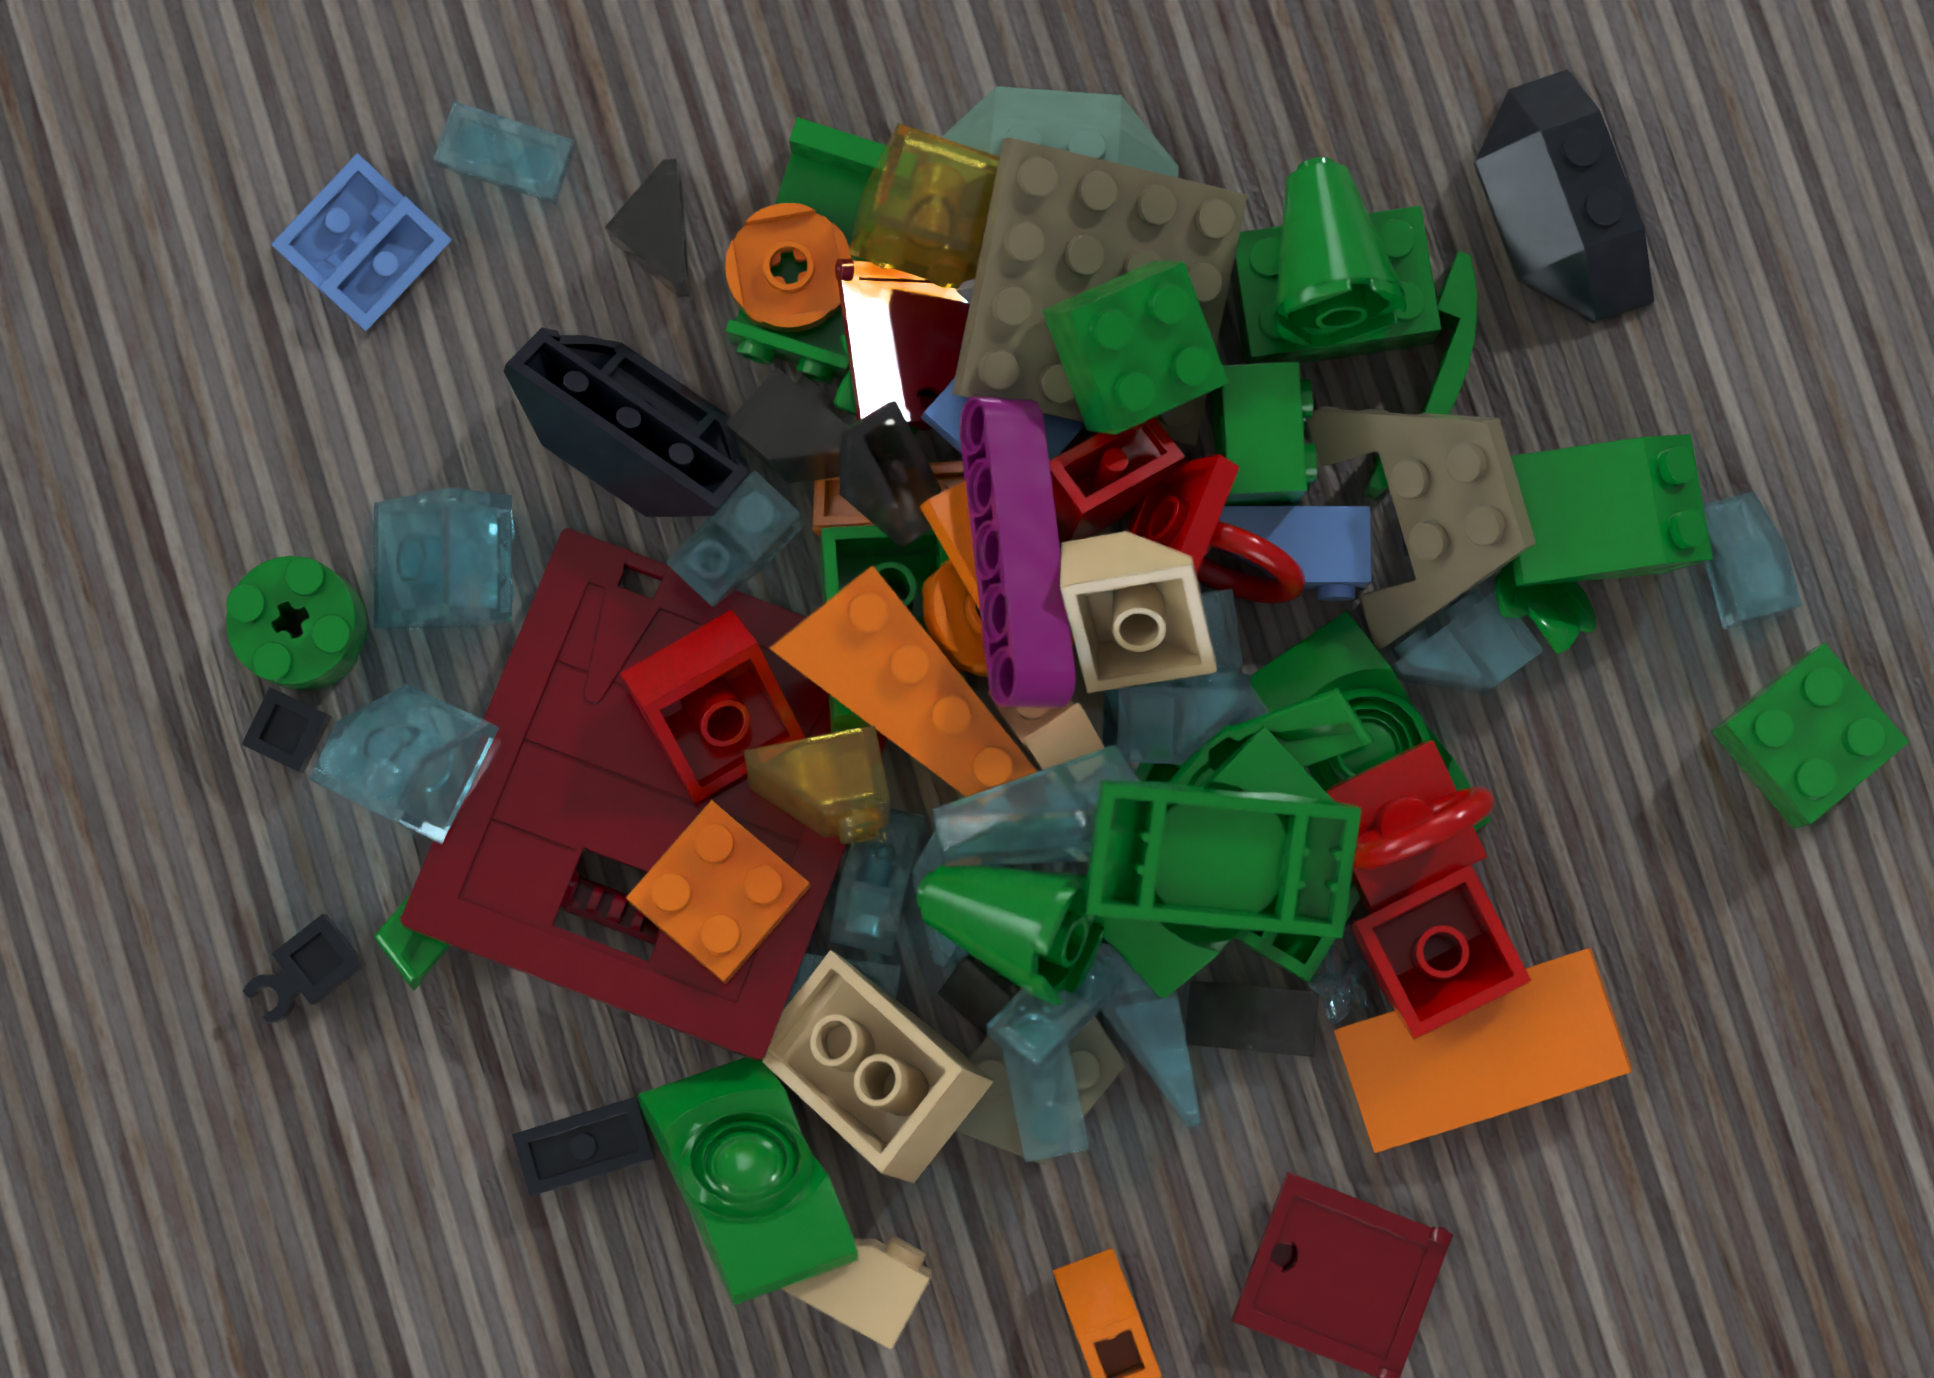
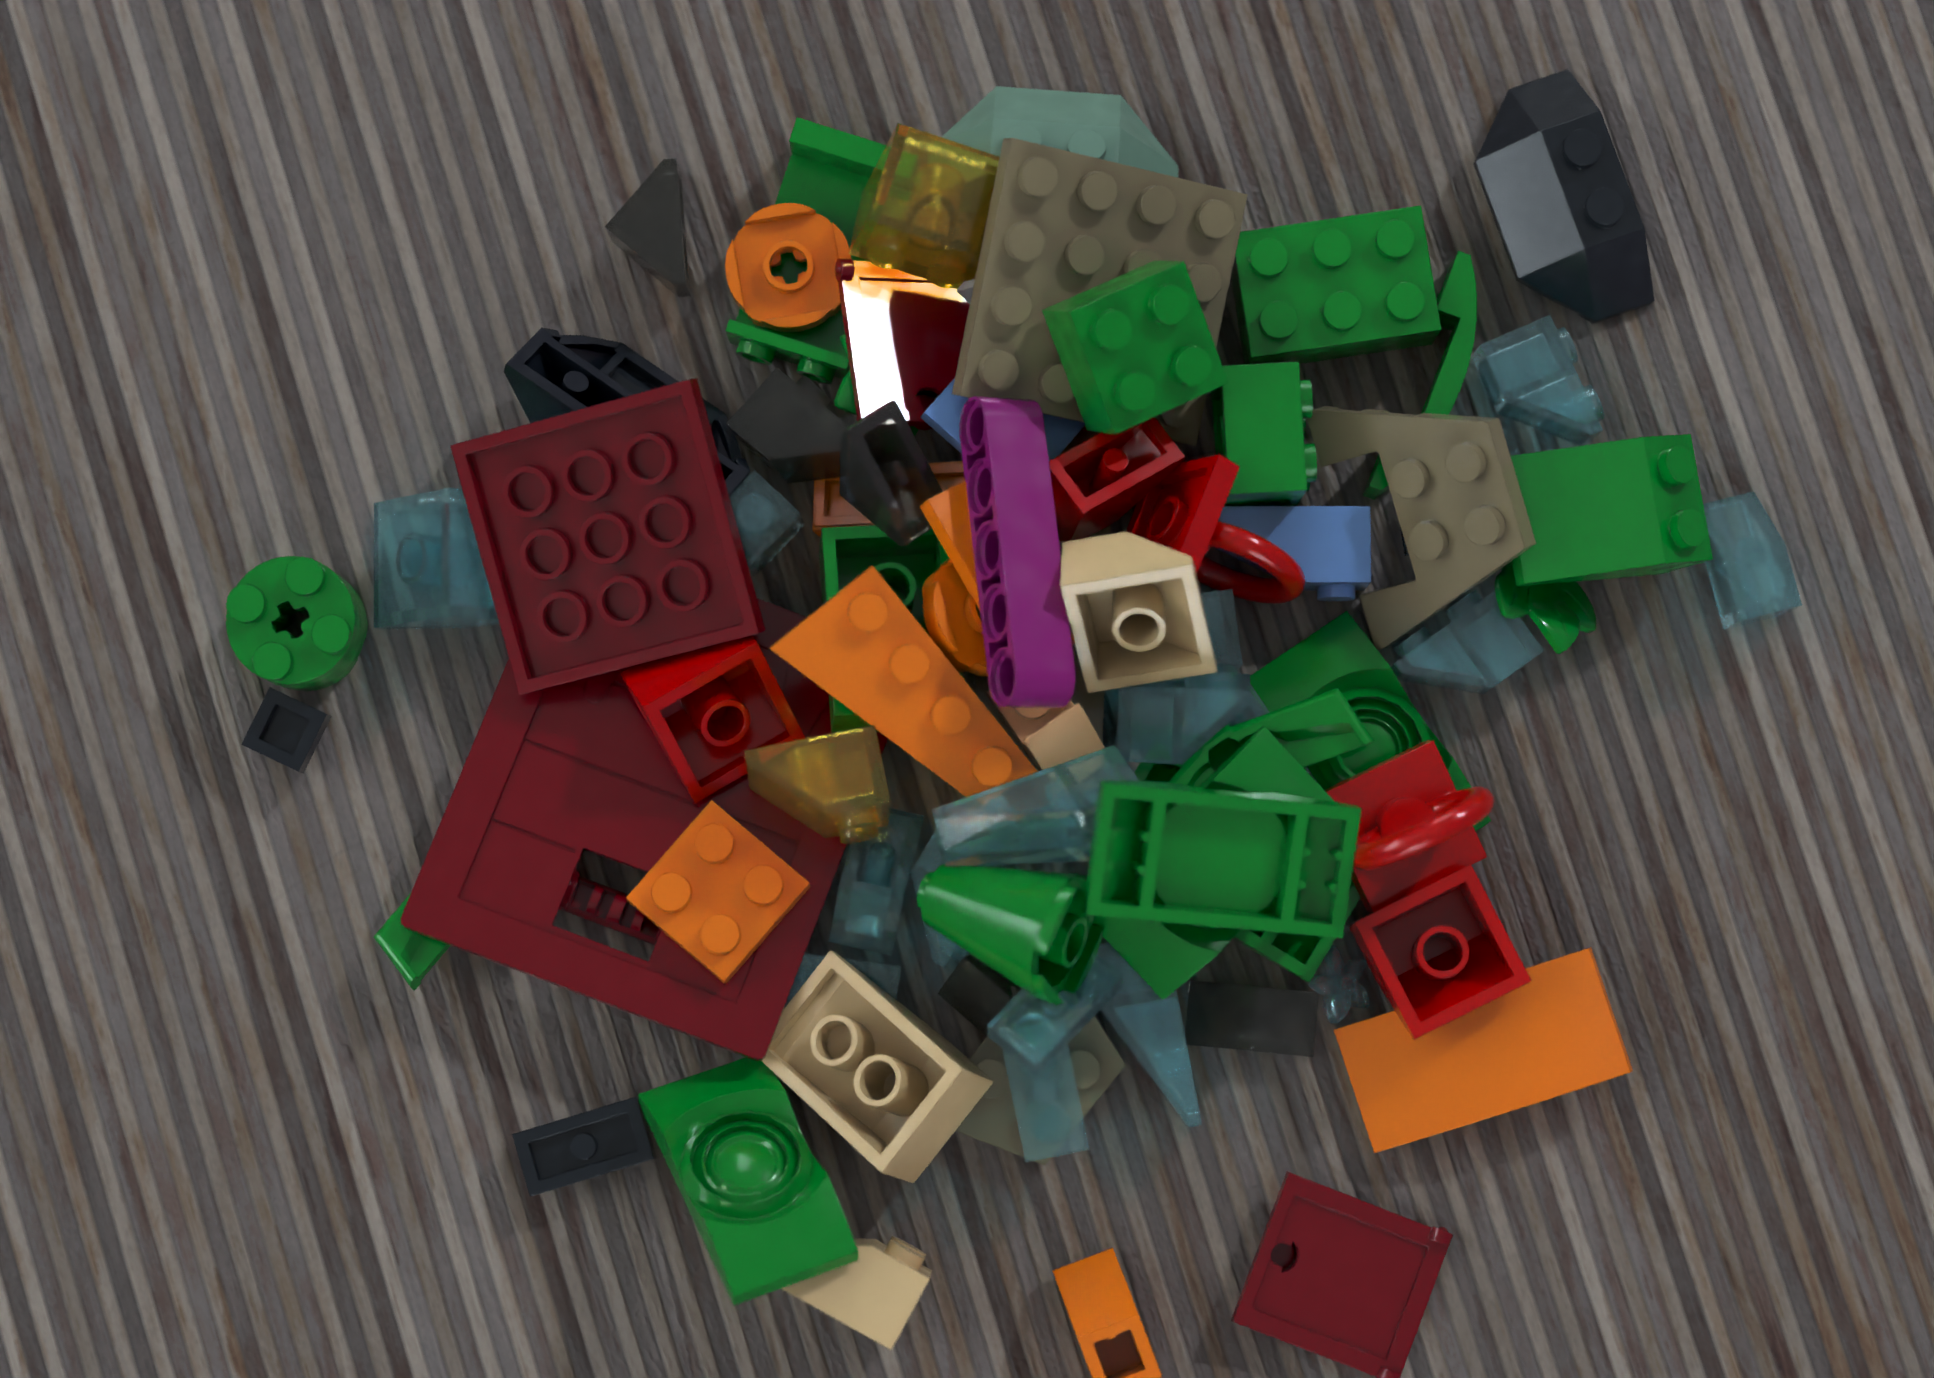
(312, 964): black plate -> none
(361, 242): medium blue slope -> none
(406, 759): clear light blue slope -> none
(504, 152): clear light blue plate -> none
(608, 537): none -> dark red plate
(1332, 260): green cone -> none
(1536, 384): none -> clear light blue slope
(1809, 736): green brick -> none

